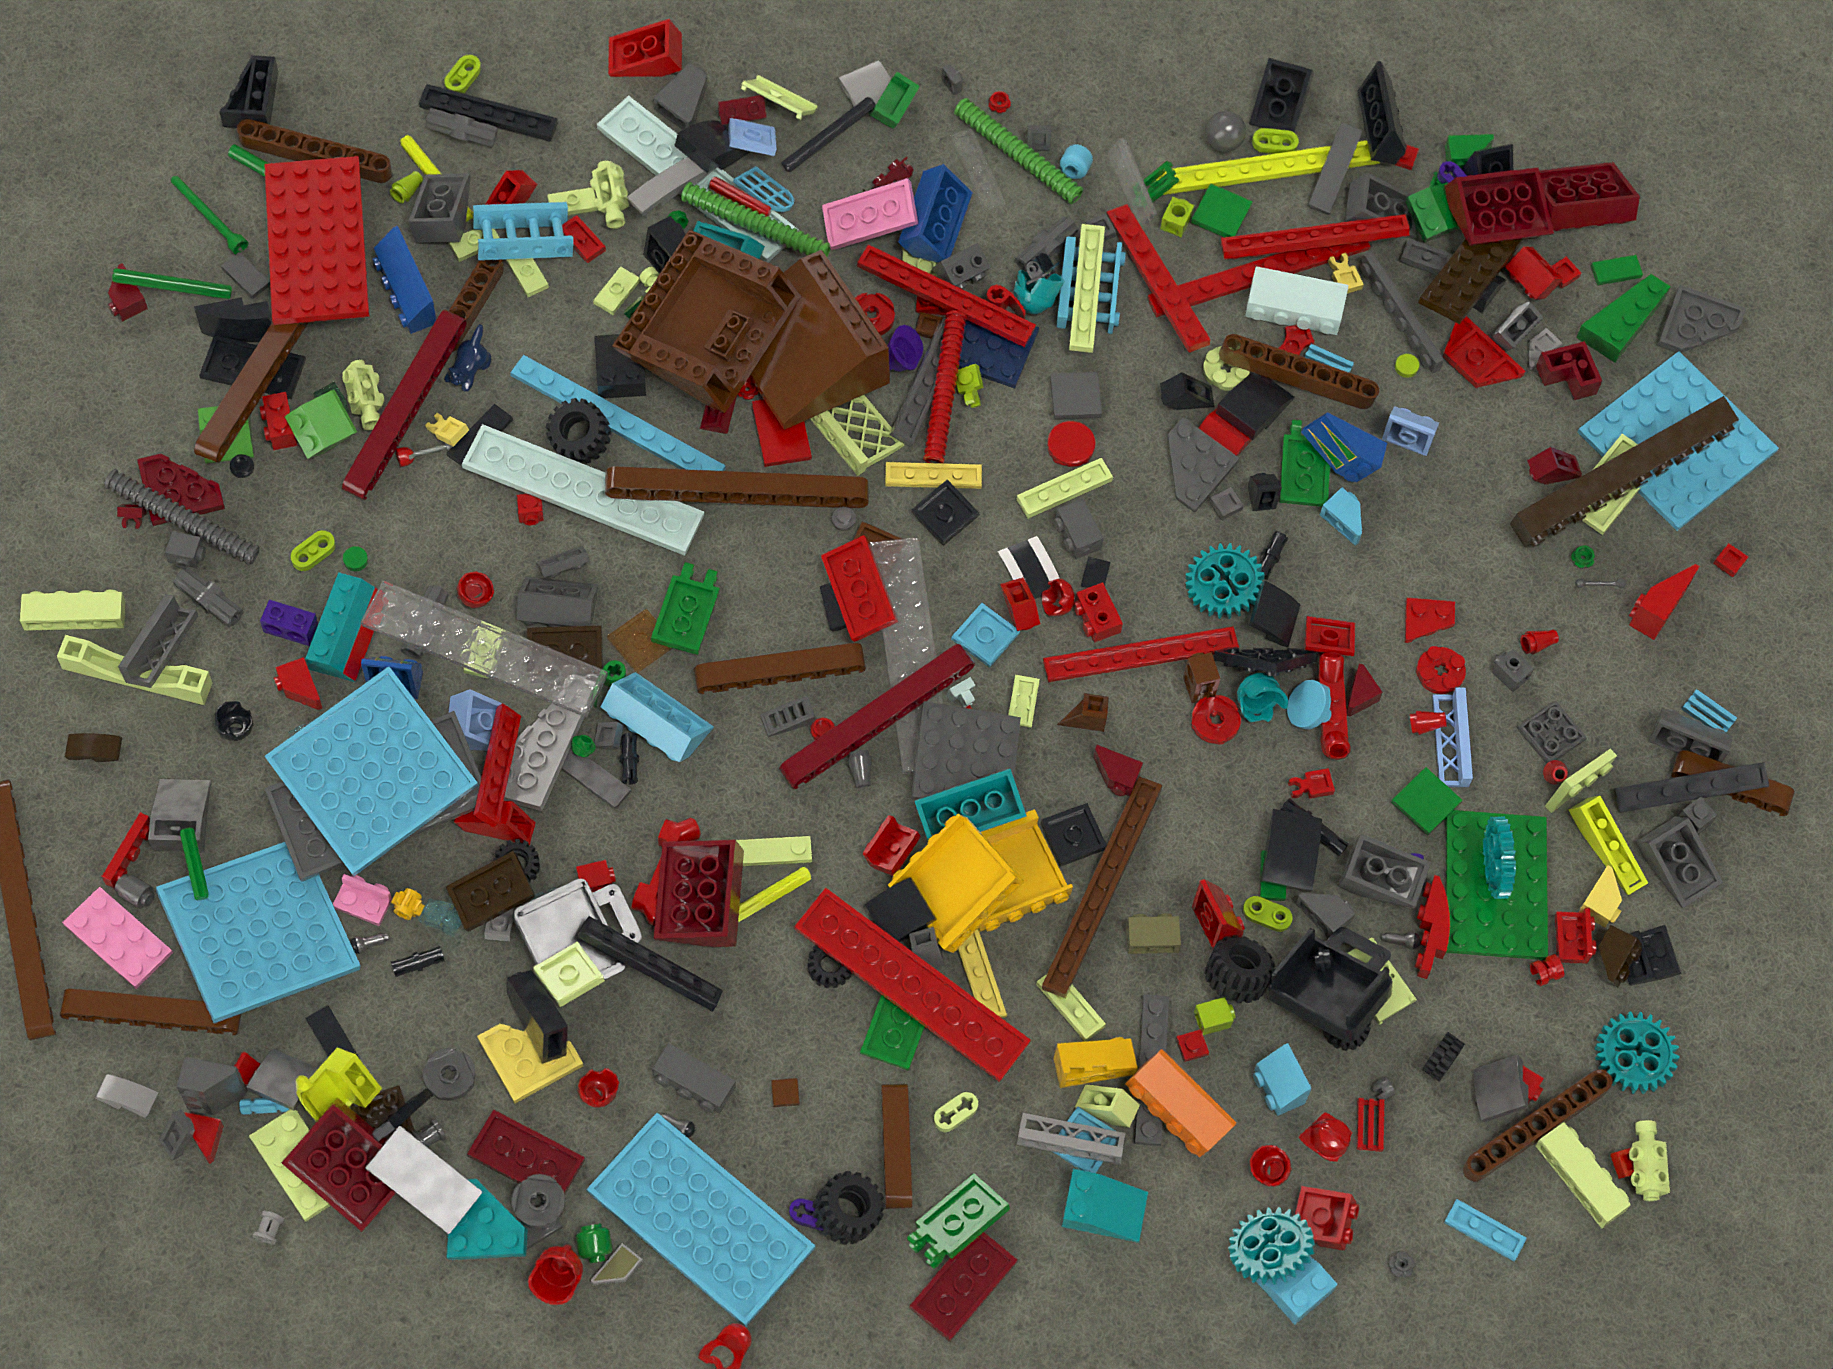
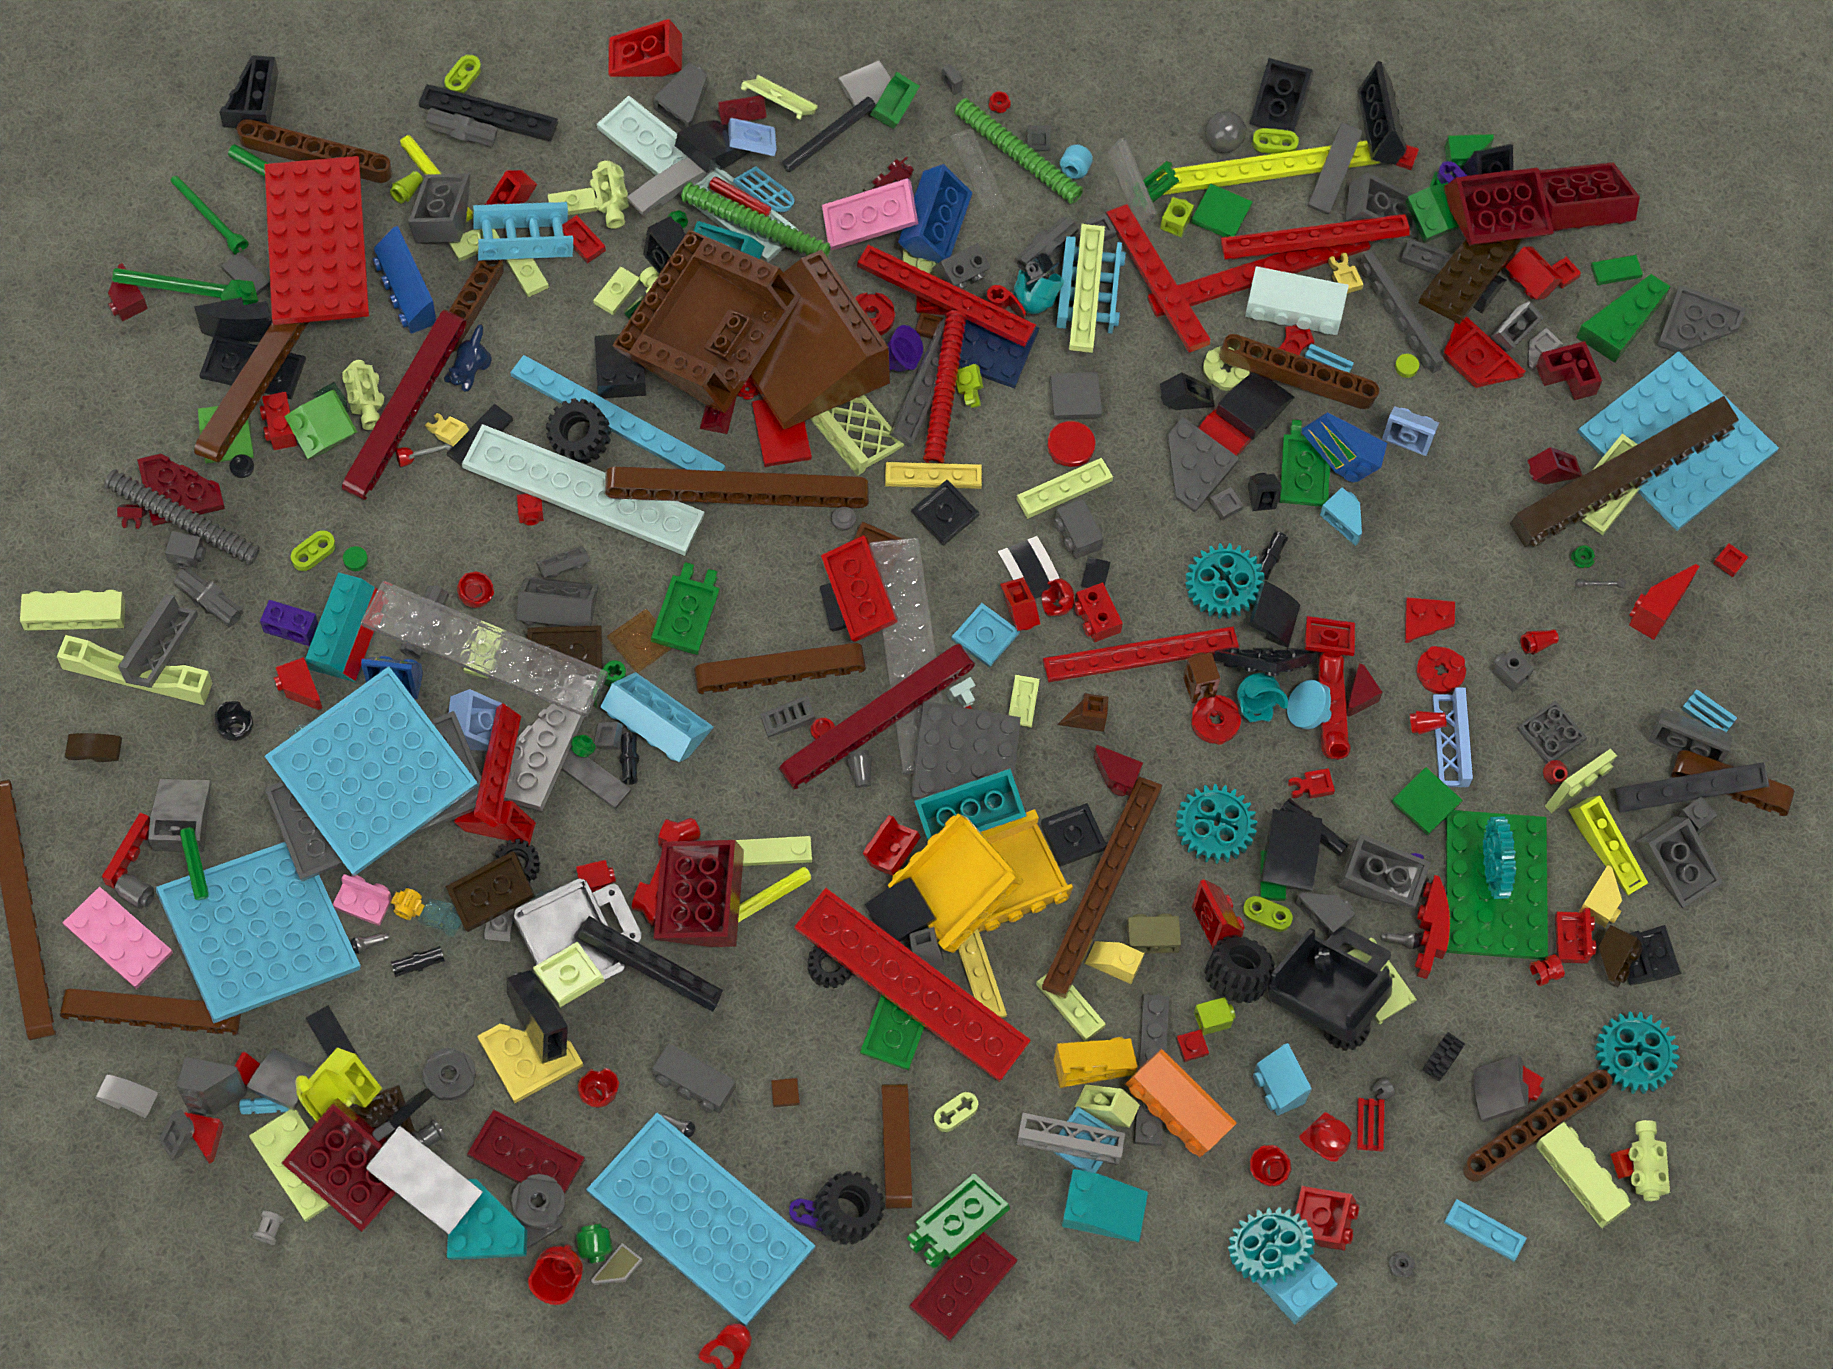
(240, 288): none -> green brick
(1115, 960): none -> light yellow slope
(1221, 803): none -> teal gear

